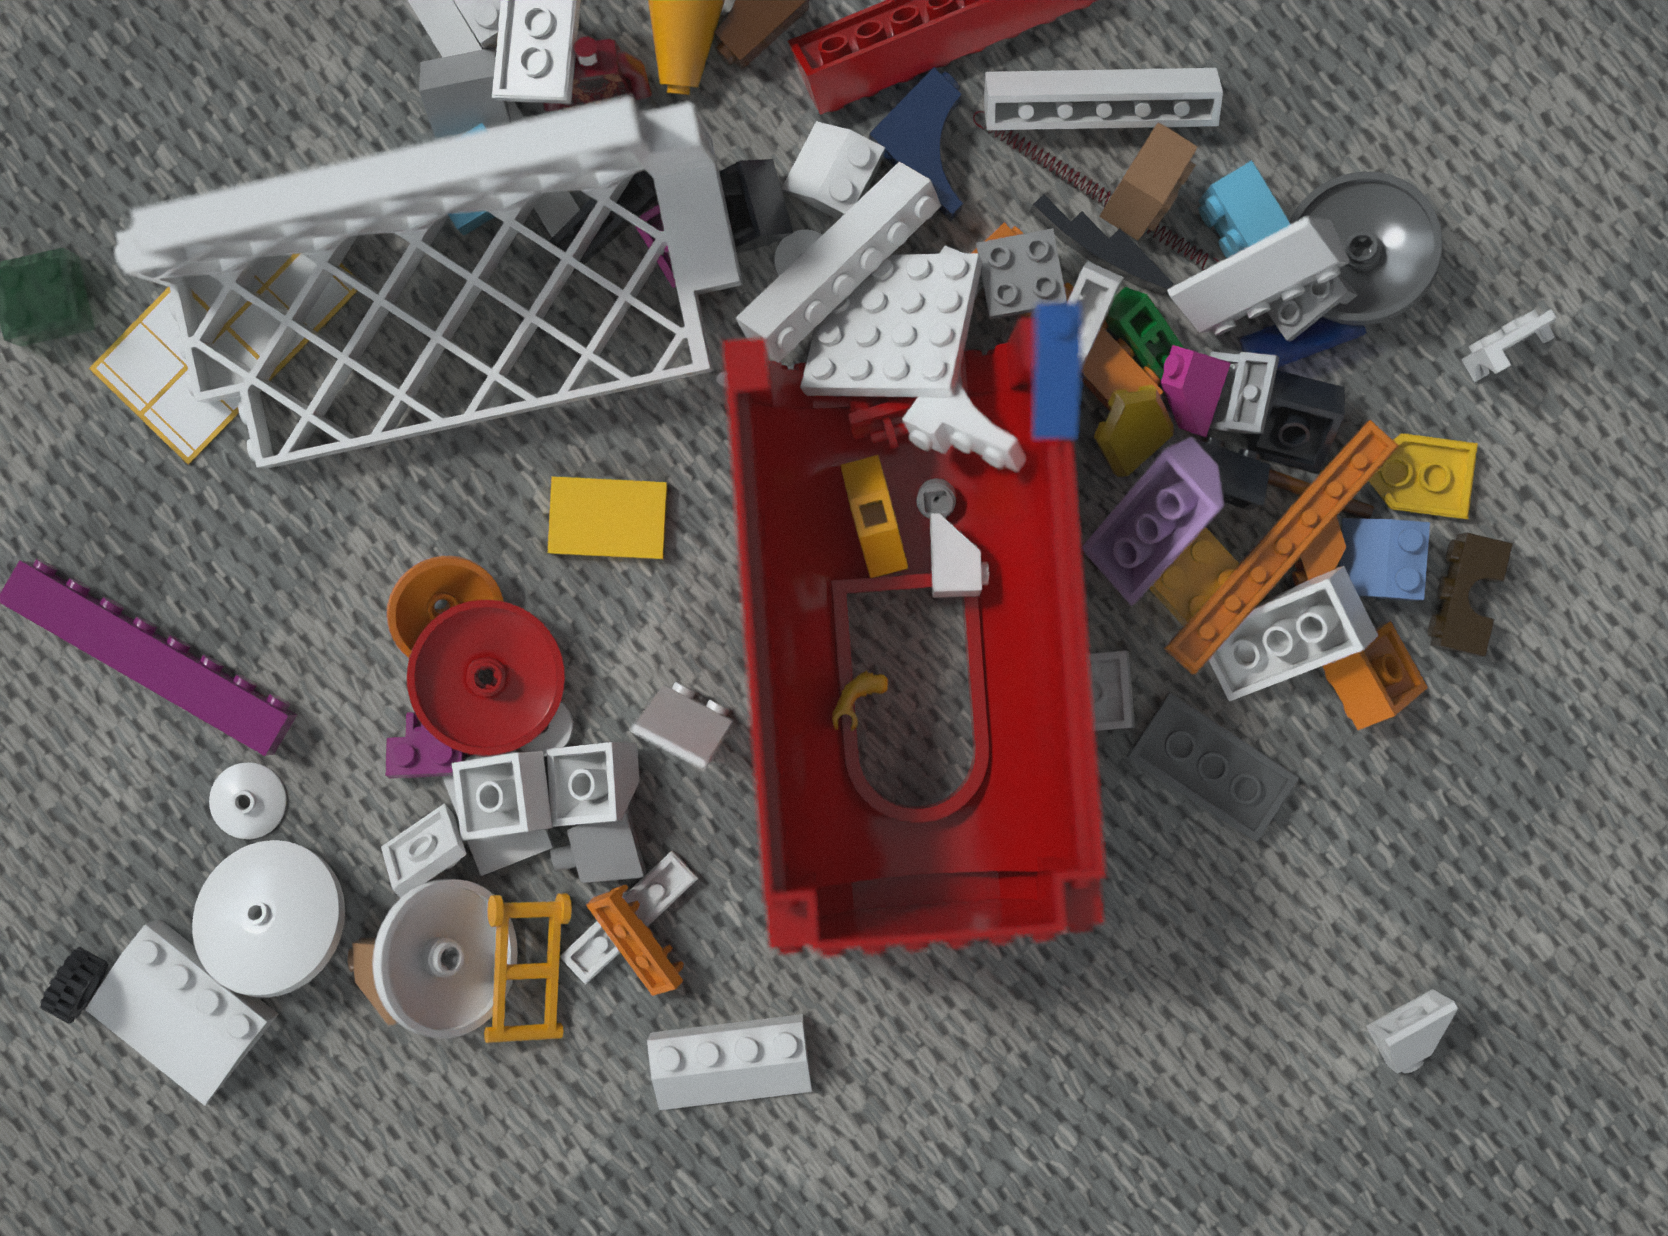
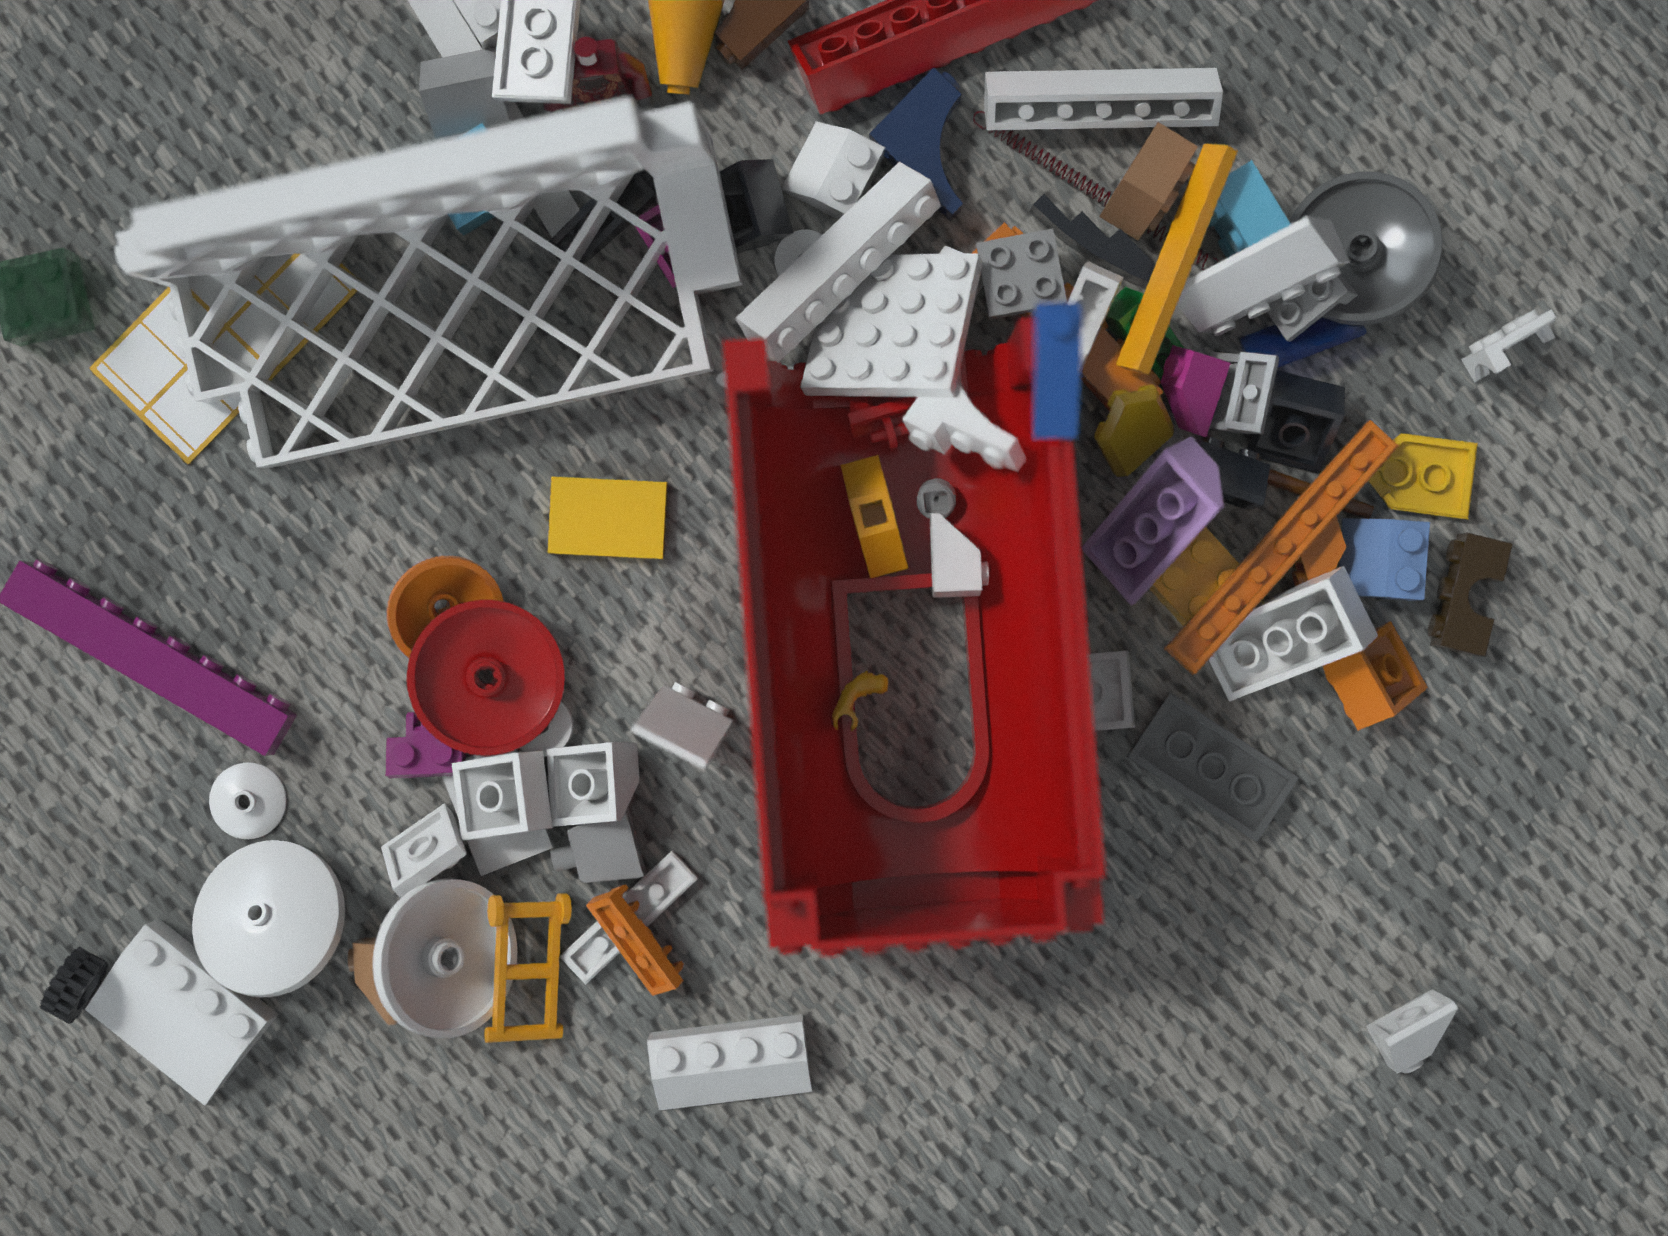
(1176, 258): none -> light orange tile

